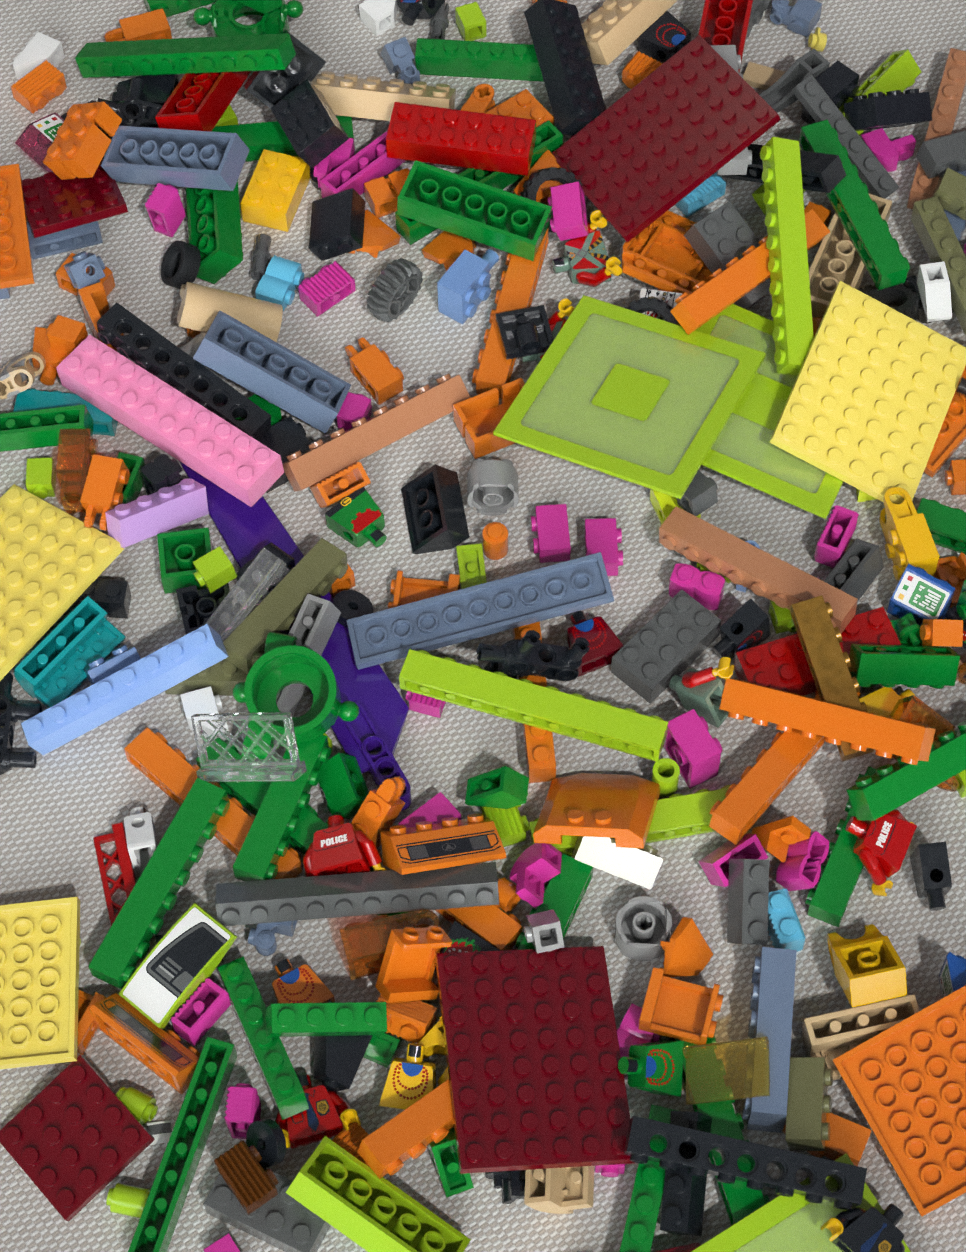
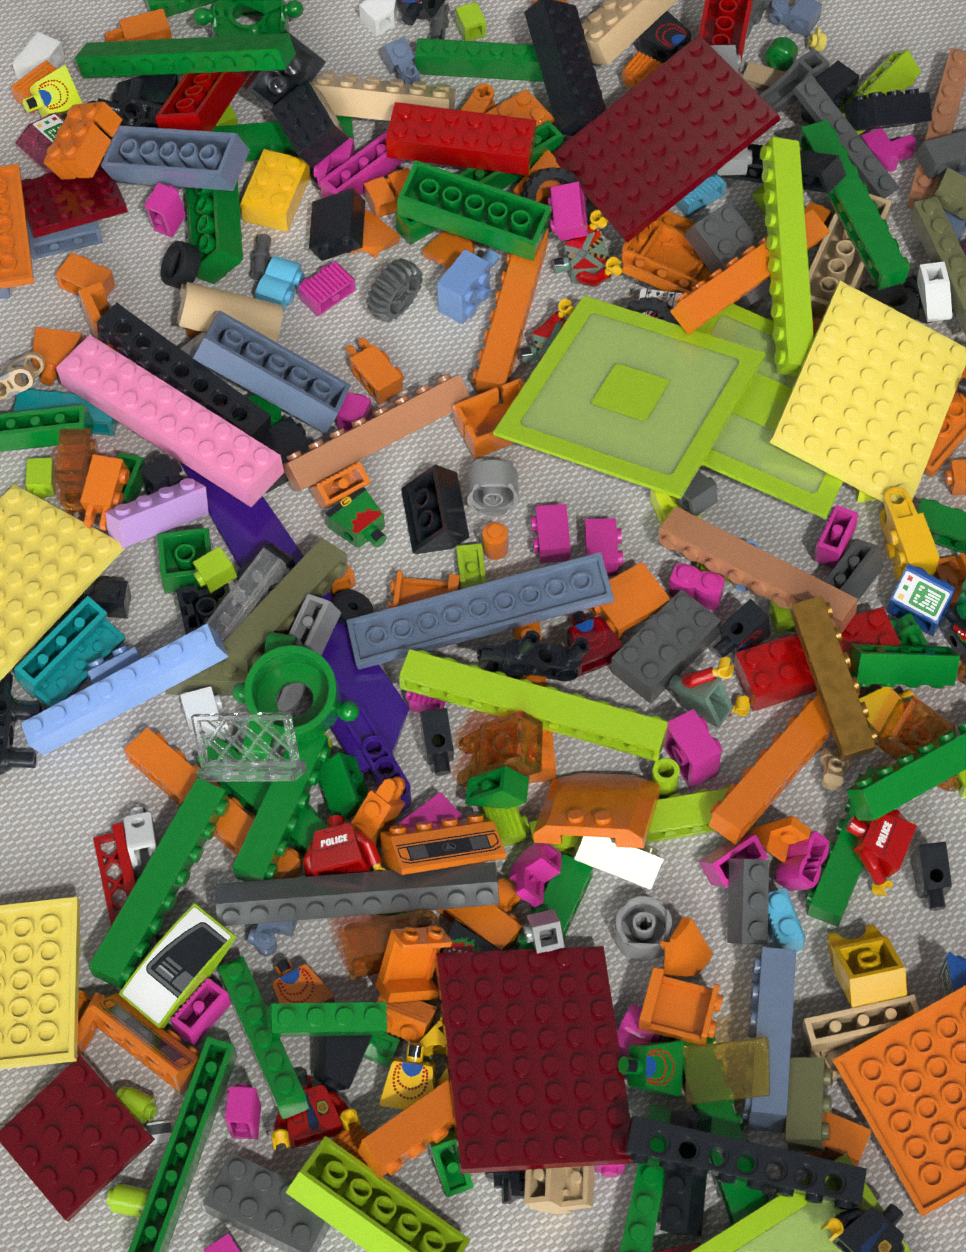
(53, 94): none -> neon yellow torso
(66, 334): orange brick -> none
(77, 269): sand blue brick -> none
(246, 1176): reddish brown brick -> none
(268, 1141): black piece -> none
(435, 733): none -> black torso
(503, 742): none -> clear orange brick
(524, 331): black plate -> none
(635, 599): none -> orange panel
(781, 53): none -> green head
(827, 719): orange brick -> none
(834, 769): none -> tan plate
(942, 632): orange brick -> none

